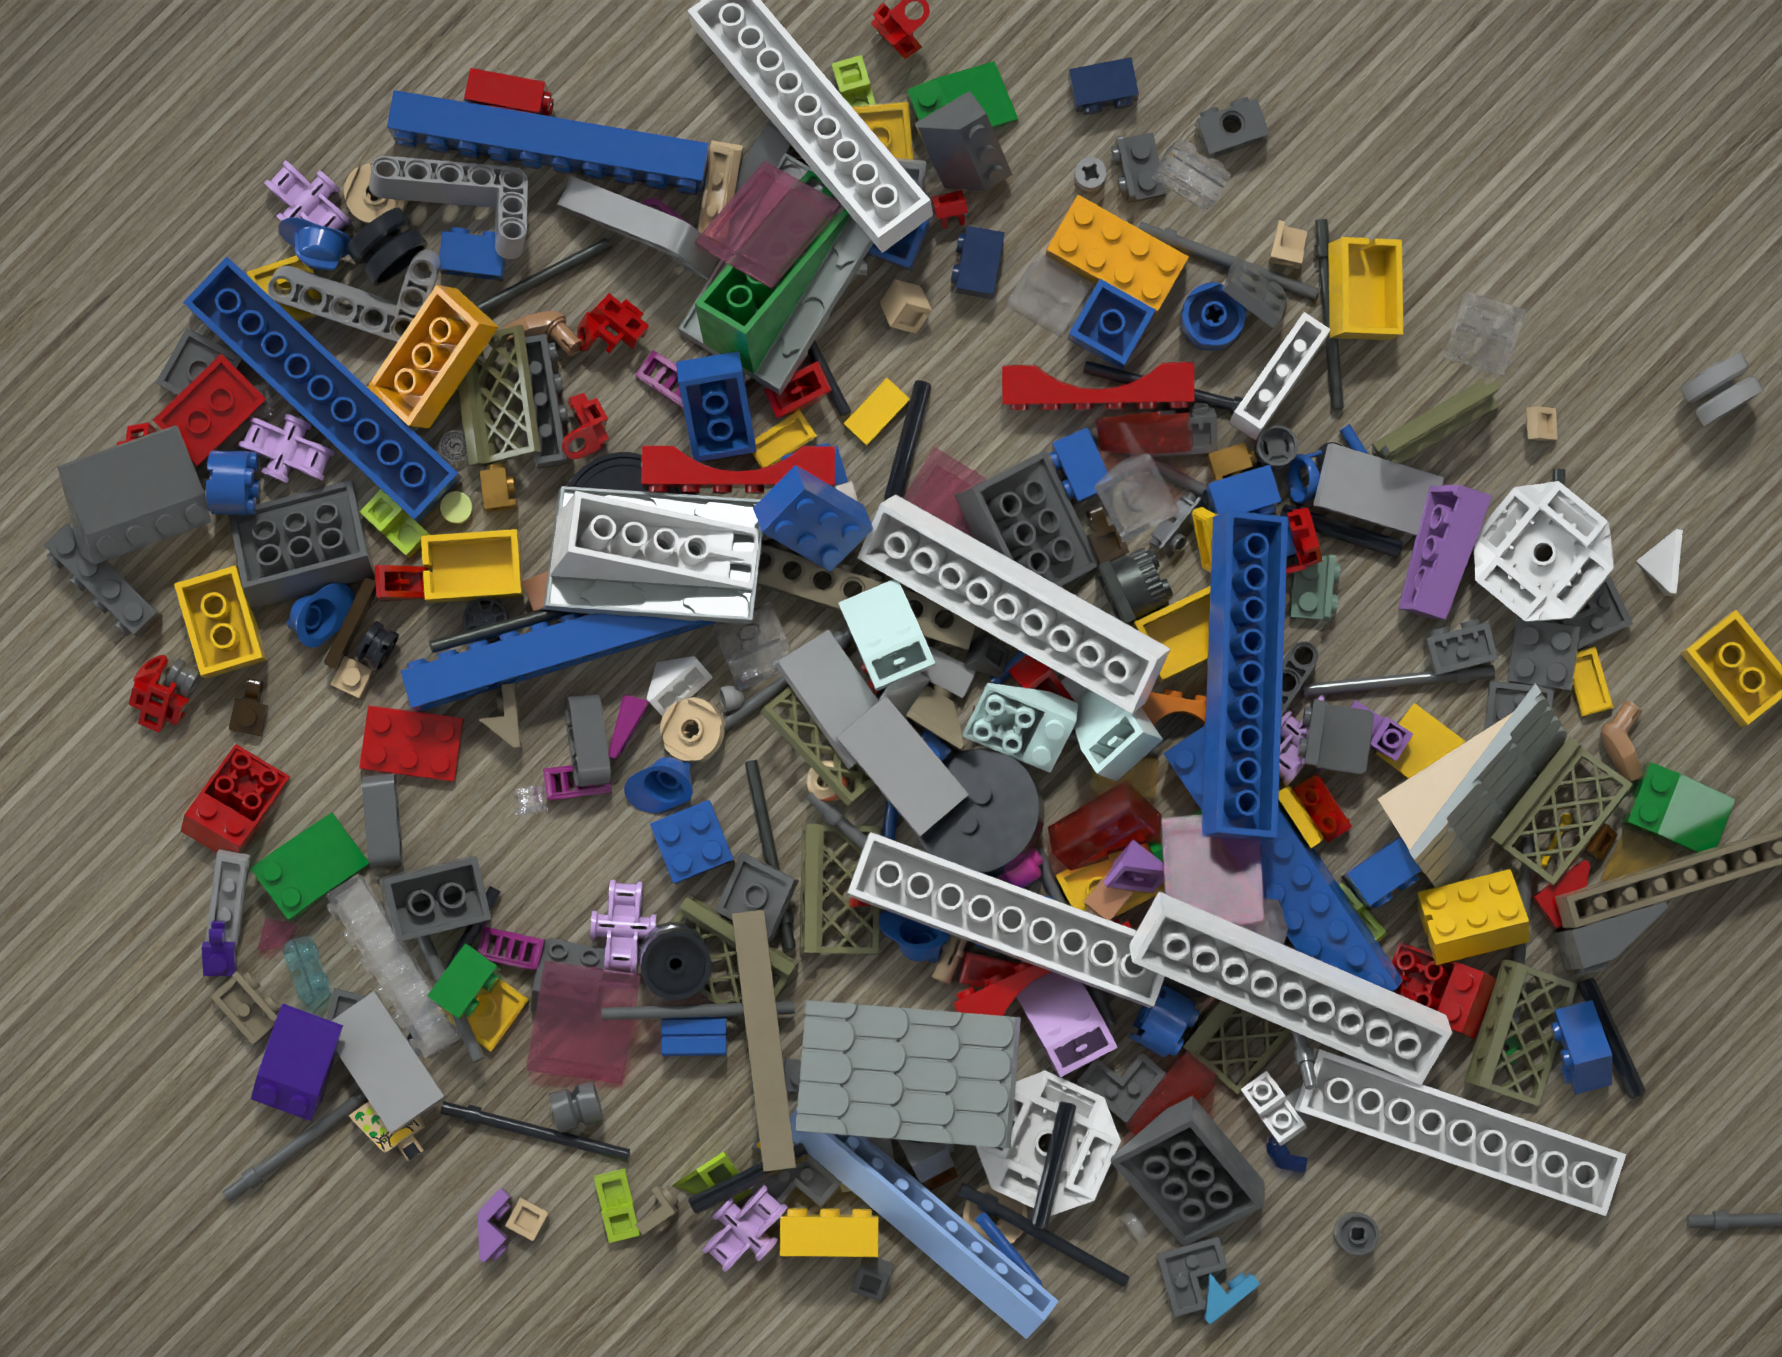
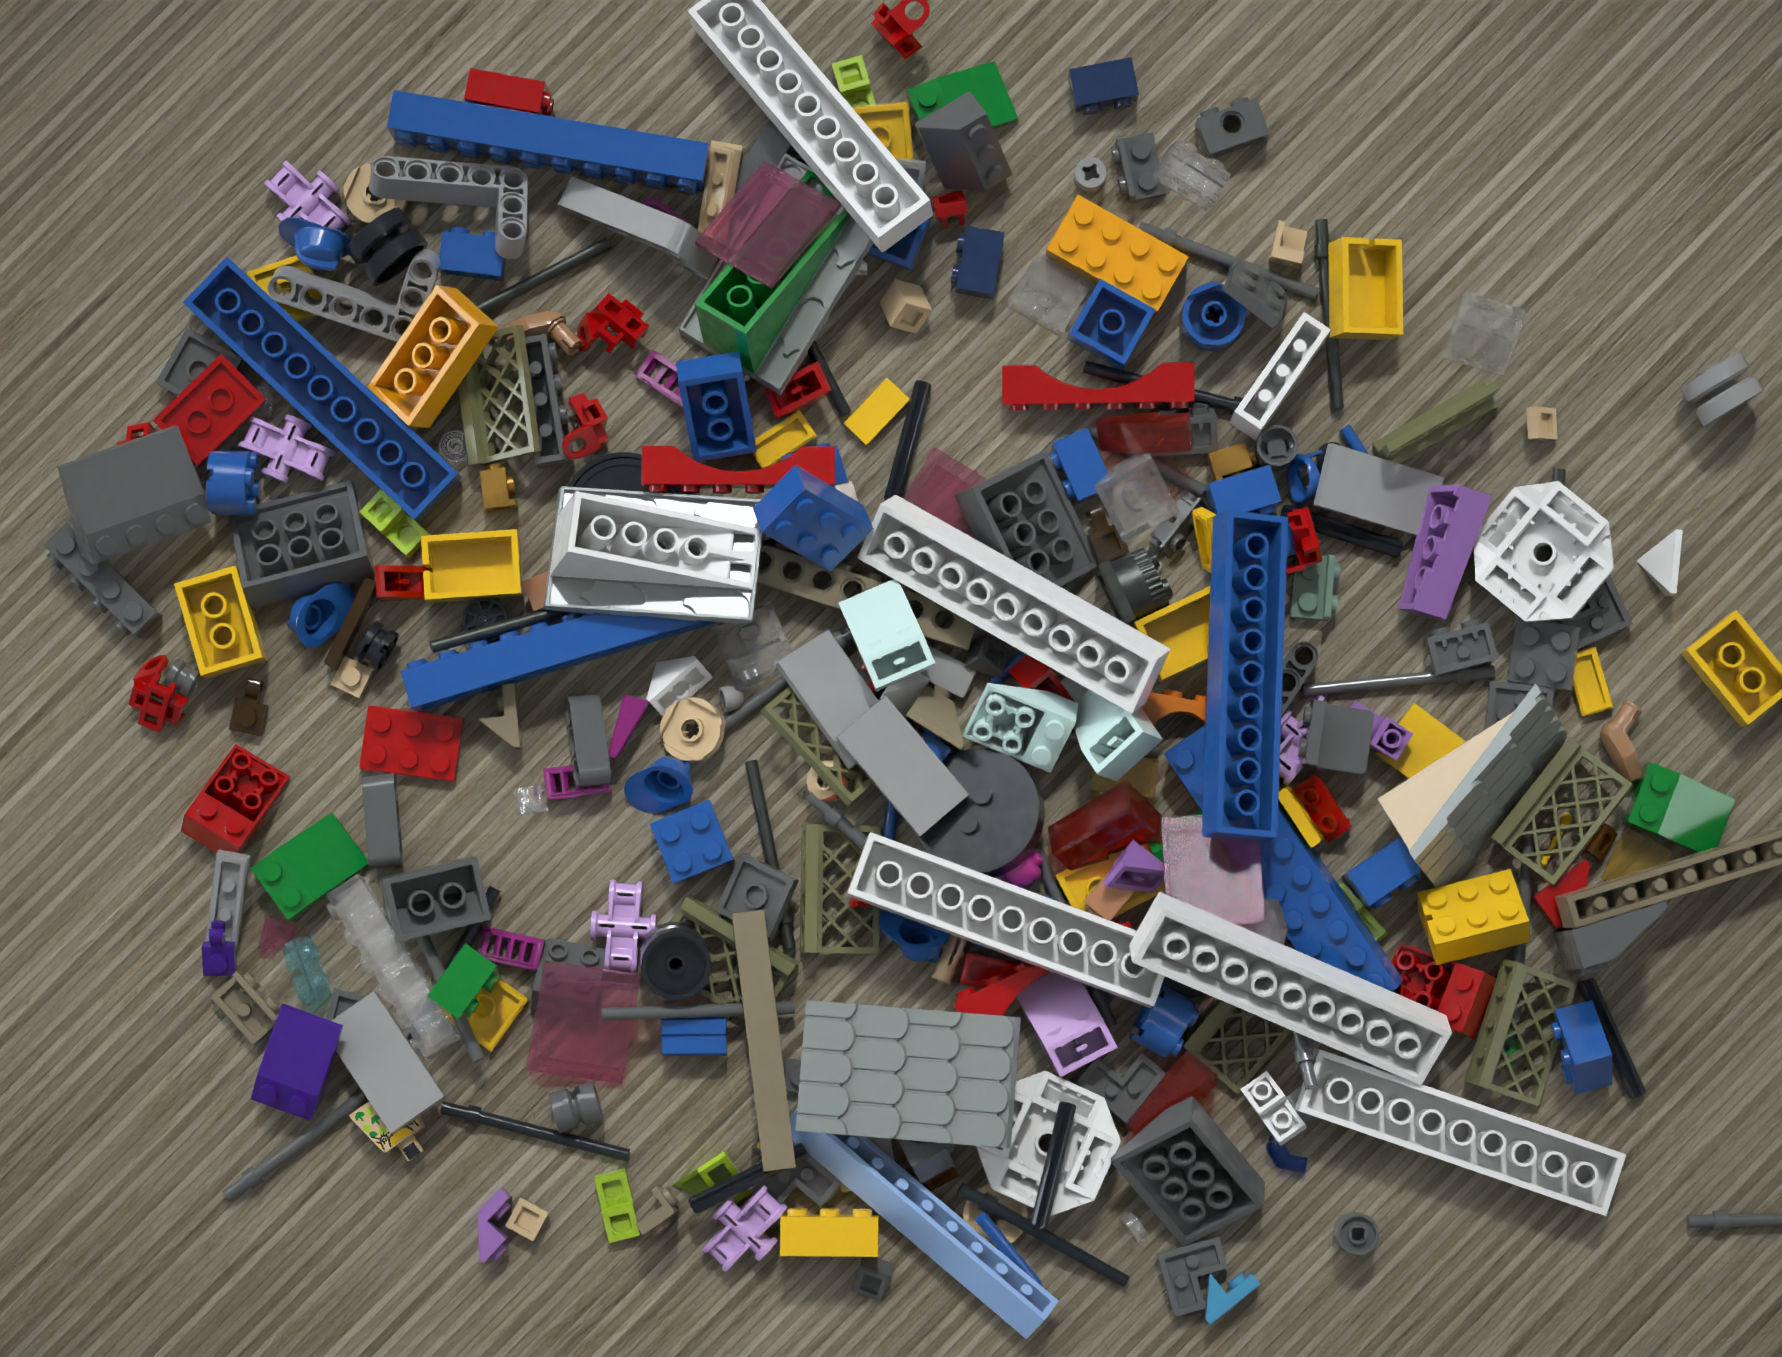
(456, 507): yellowish green tile -> none

